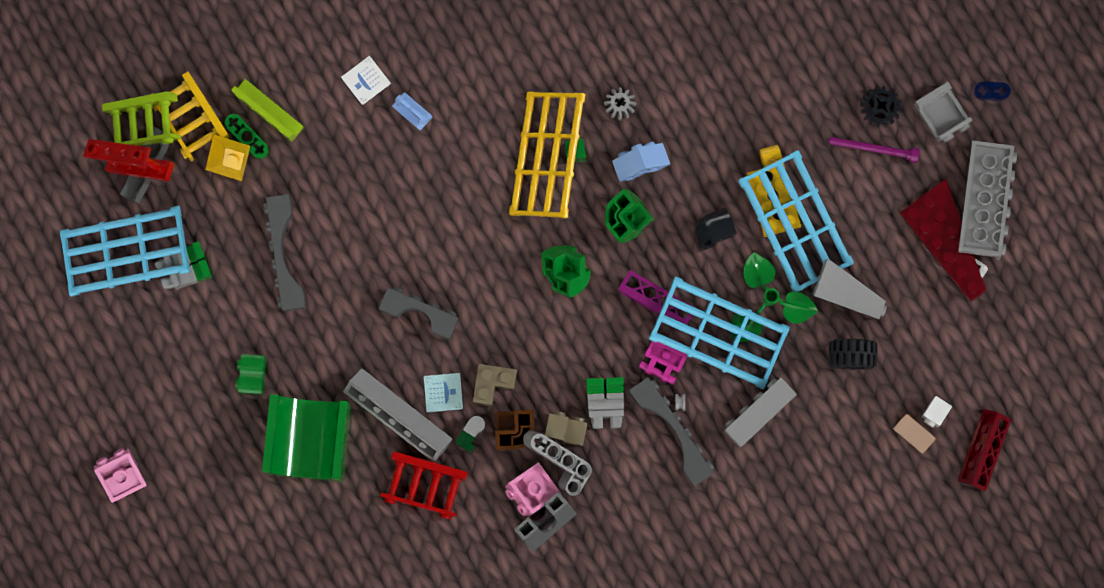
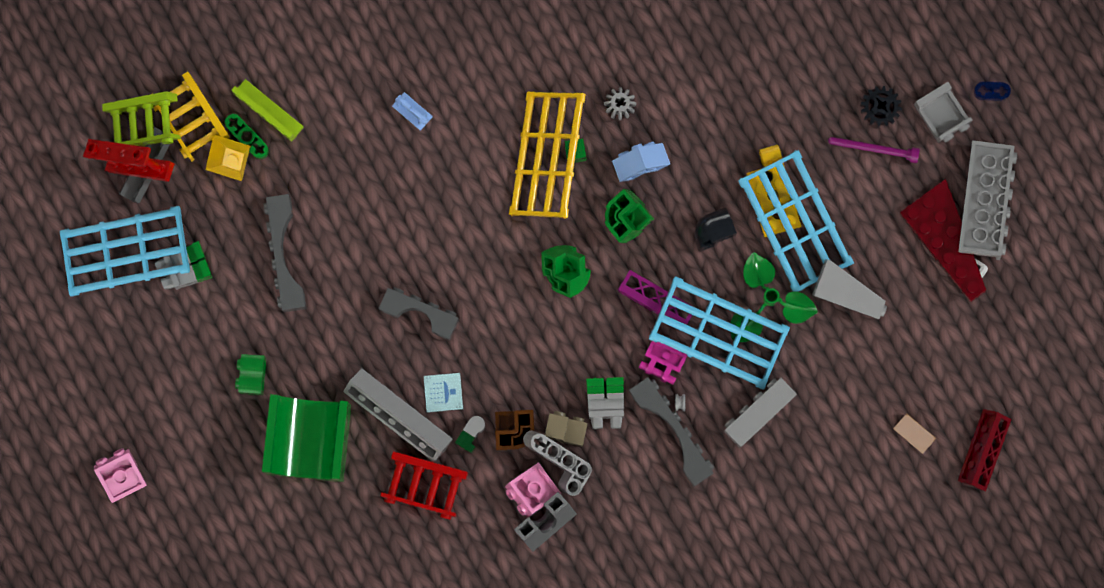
(365, 80): white sticker -> none
(490, 378): dark tan brick -> none
(852, 354): black tyre -> none
(936, 412): white brick -> none

